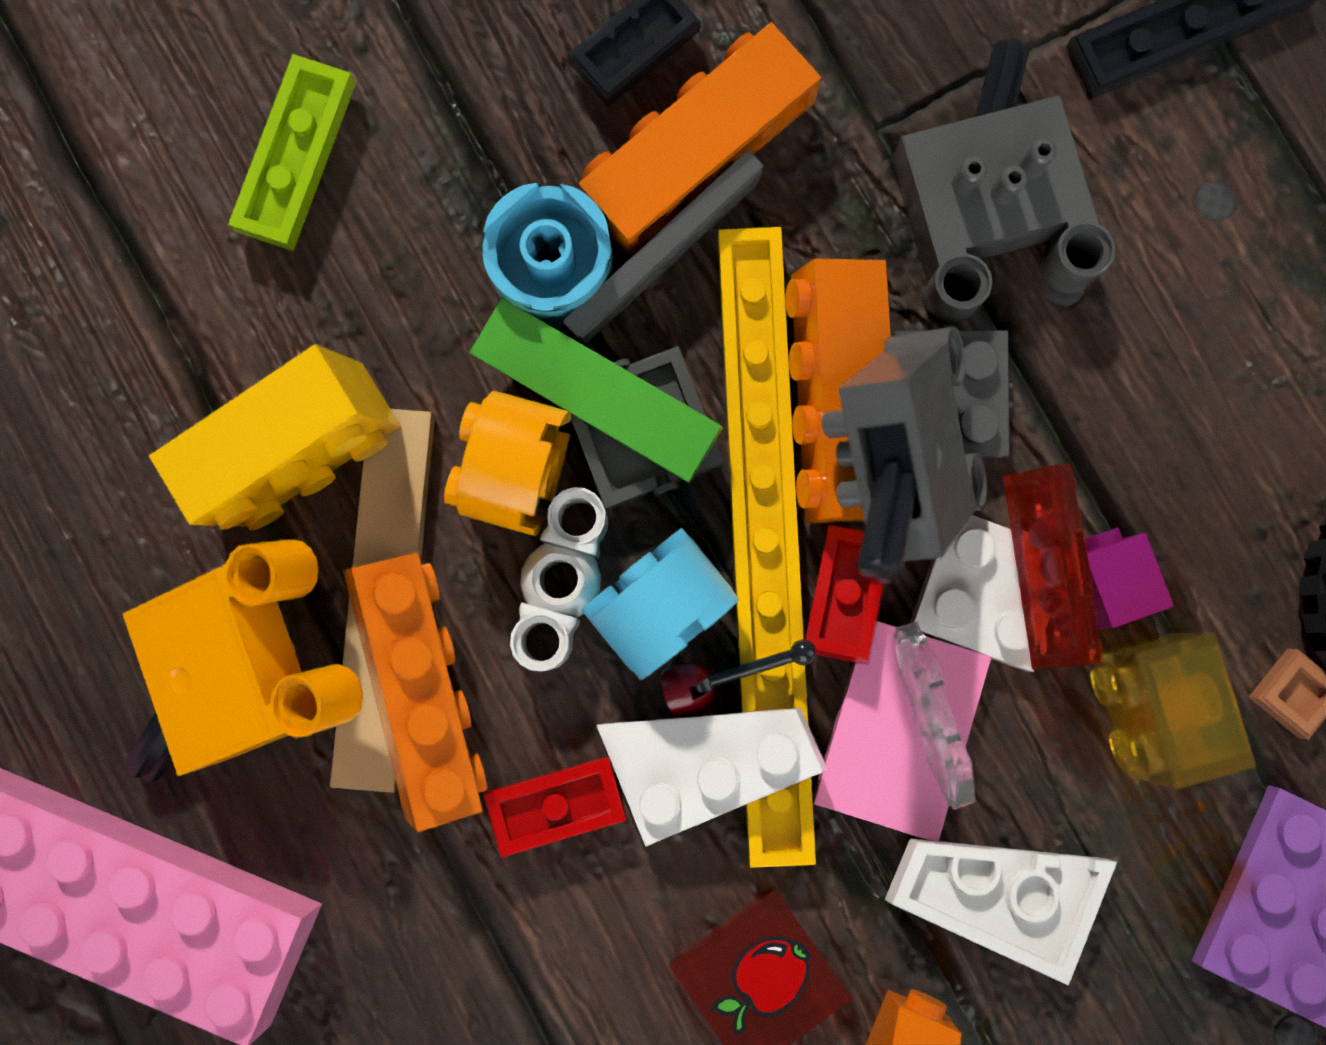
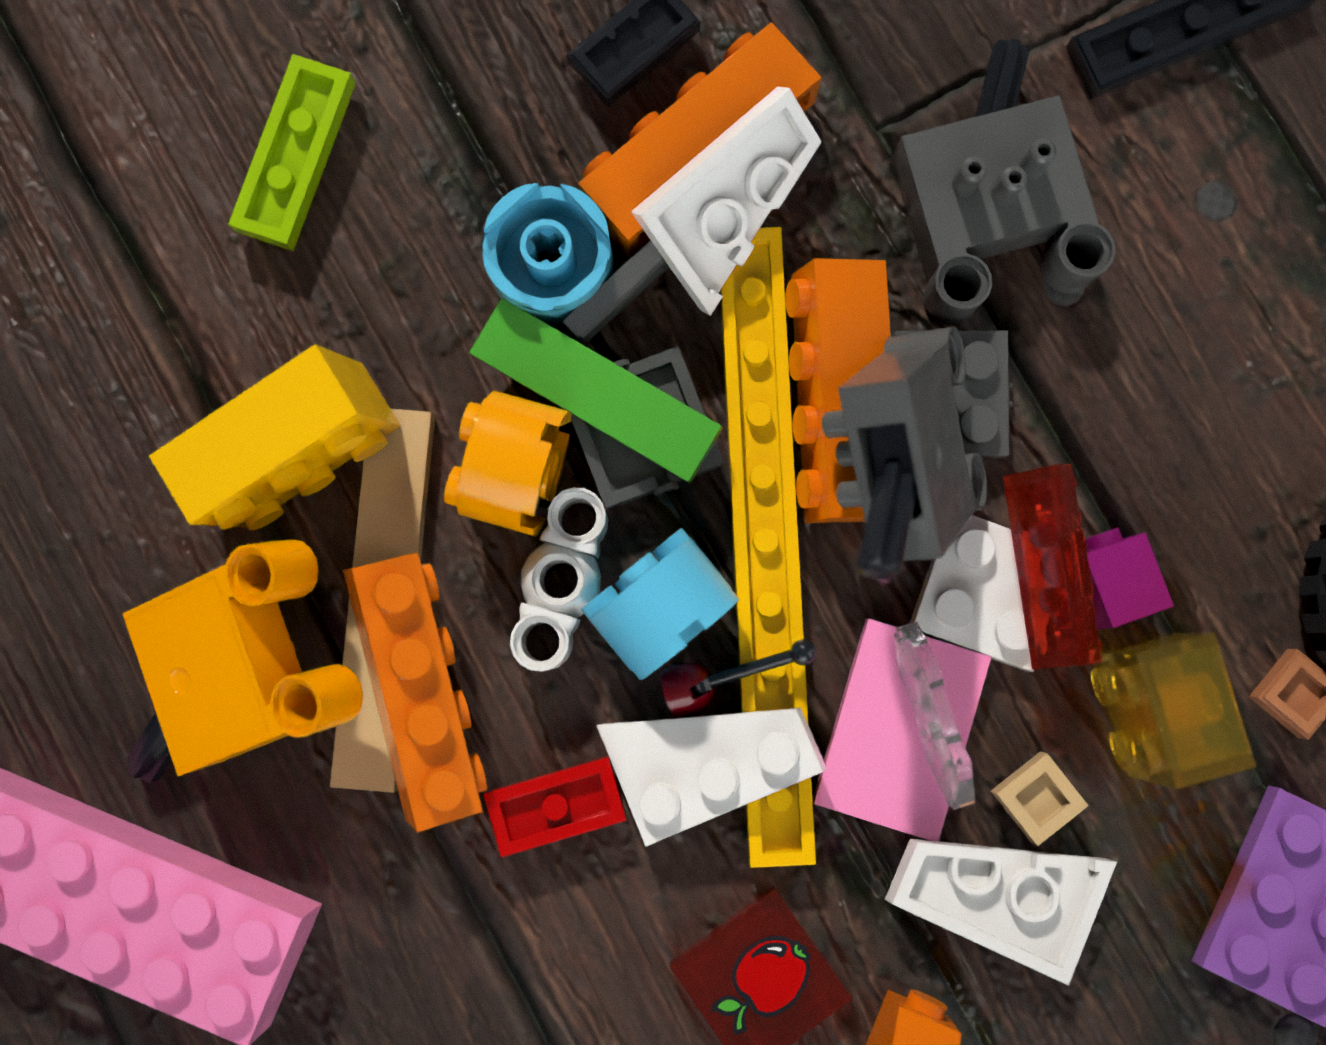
(721, 198): none -> white wing
(844, 601): red plate -> none
(1039, 798): none -> tan plate

